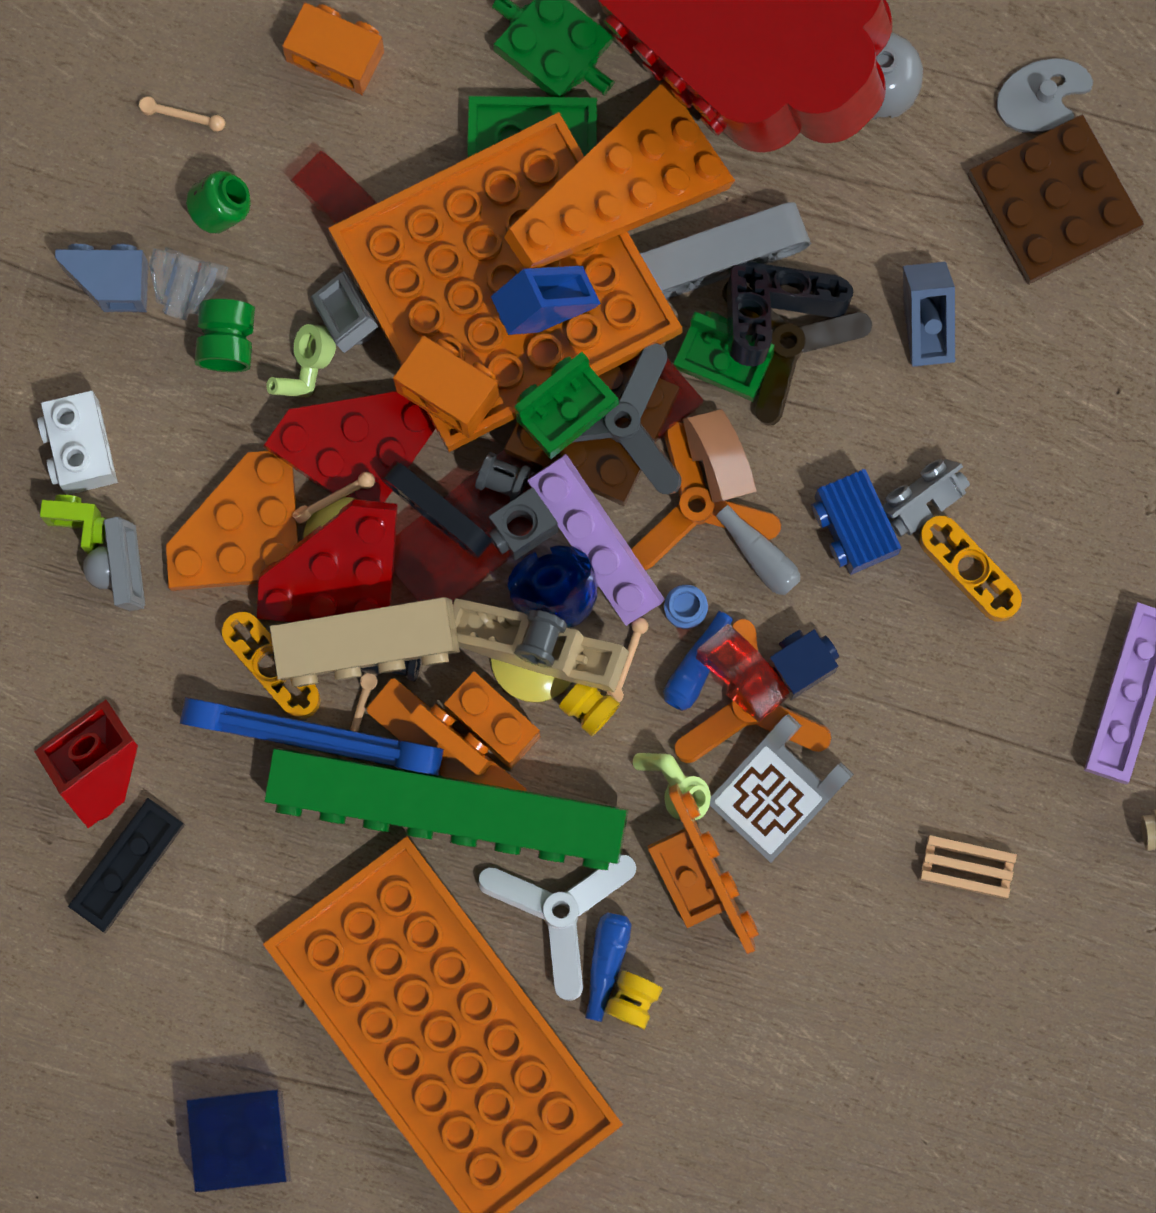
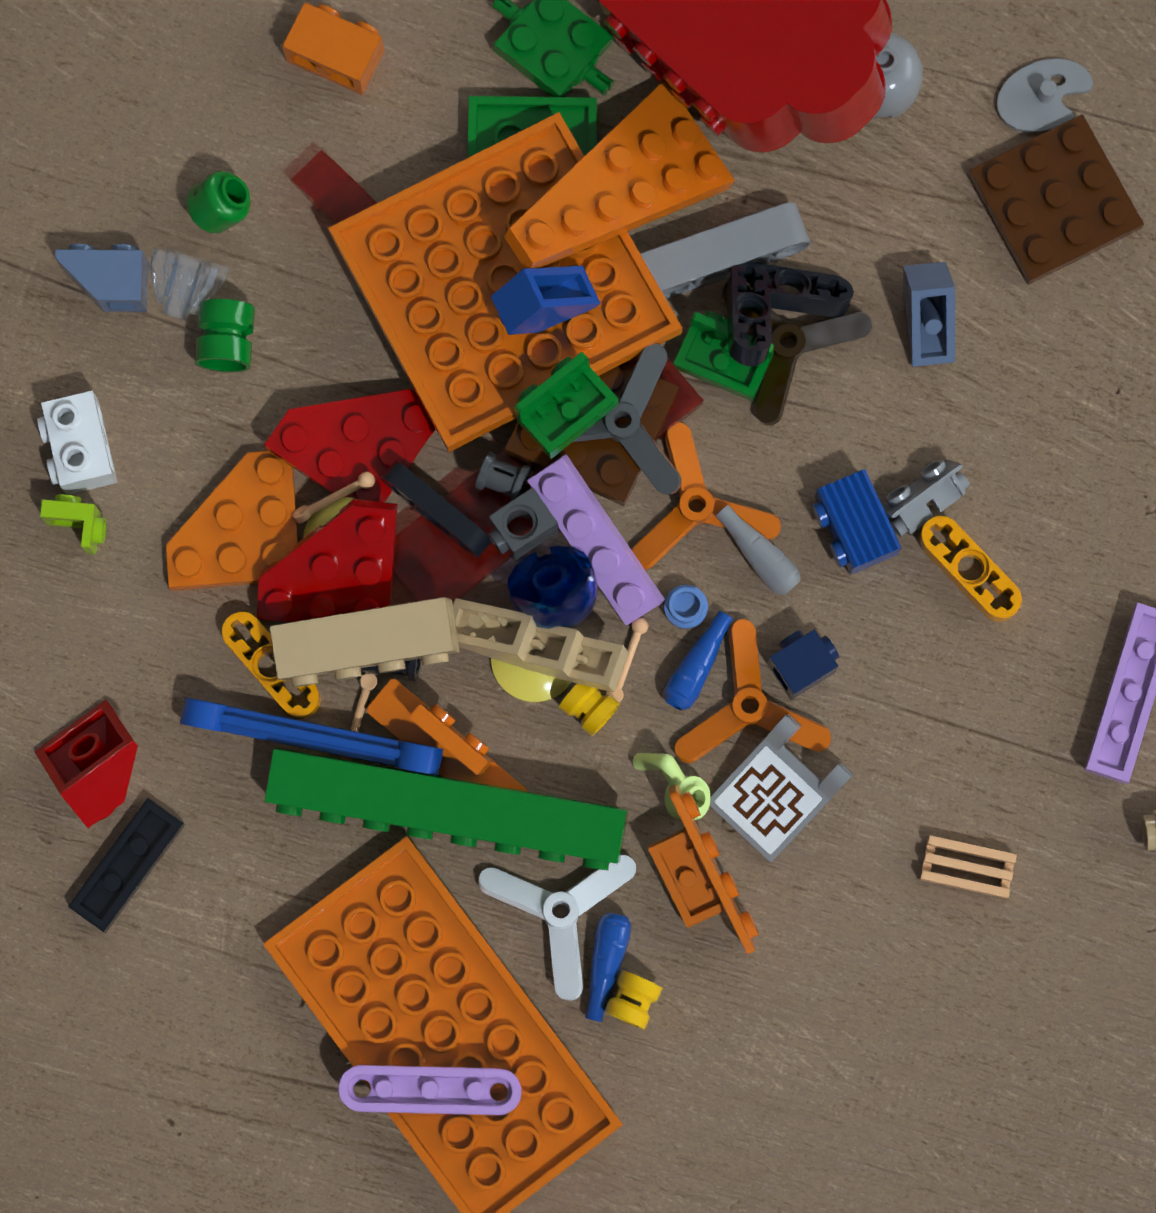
(118, 565): light grey tile -> none
(149, 107): light nougat hinge -> none
(238, 1140): clear blue brick -> none
(312, 351): yellowish green plate -> none
(345, 312): light grey tile -> none
(430, 1090): none -> lavender plate
(447, 385): orange brick -> none
(492, 720): orange brick -> none
(540, 638): dark grey bush -> none
(724, 459): nougat slope -> none
(745, 671): clear red slope -> none

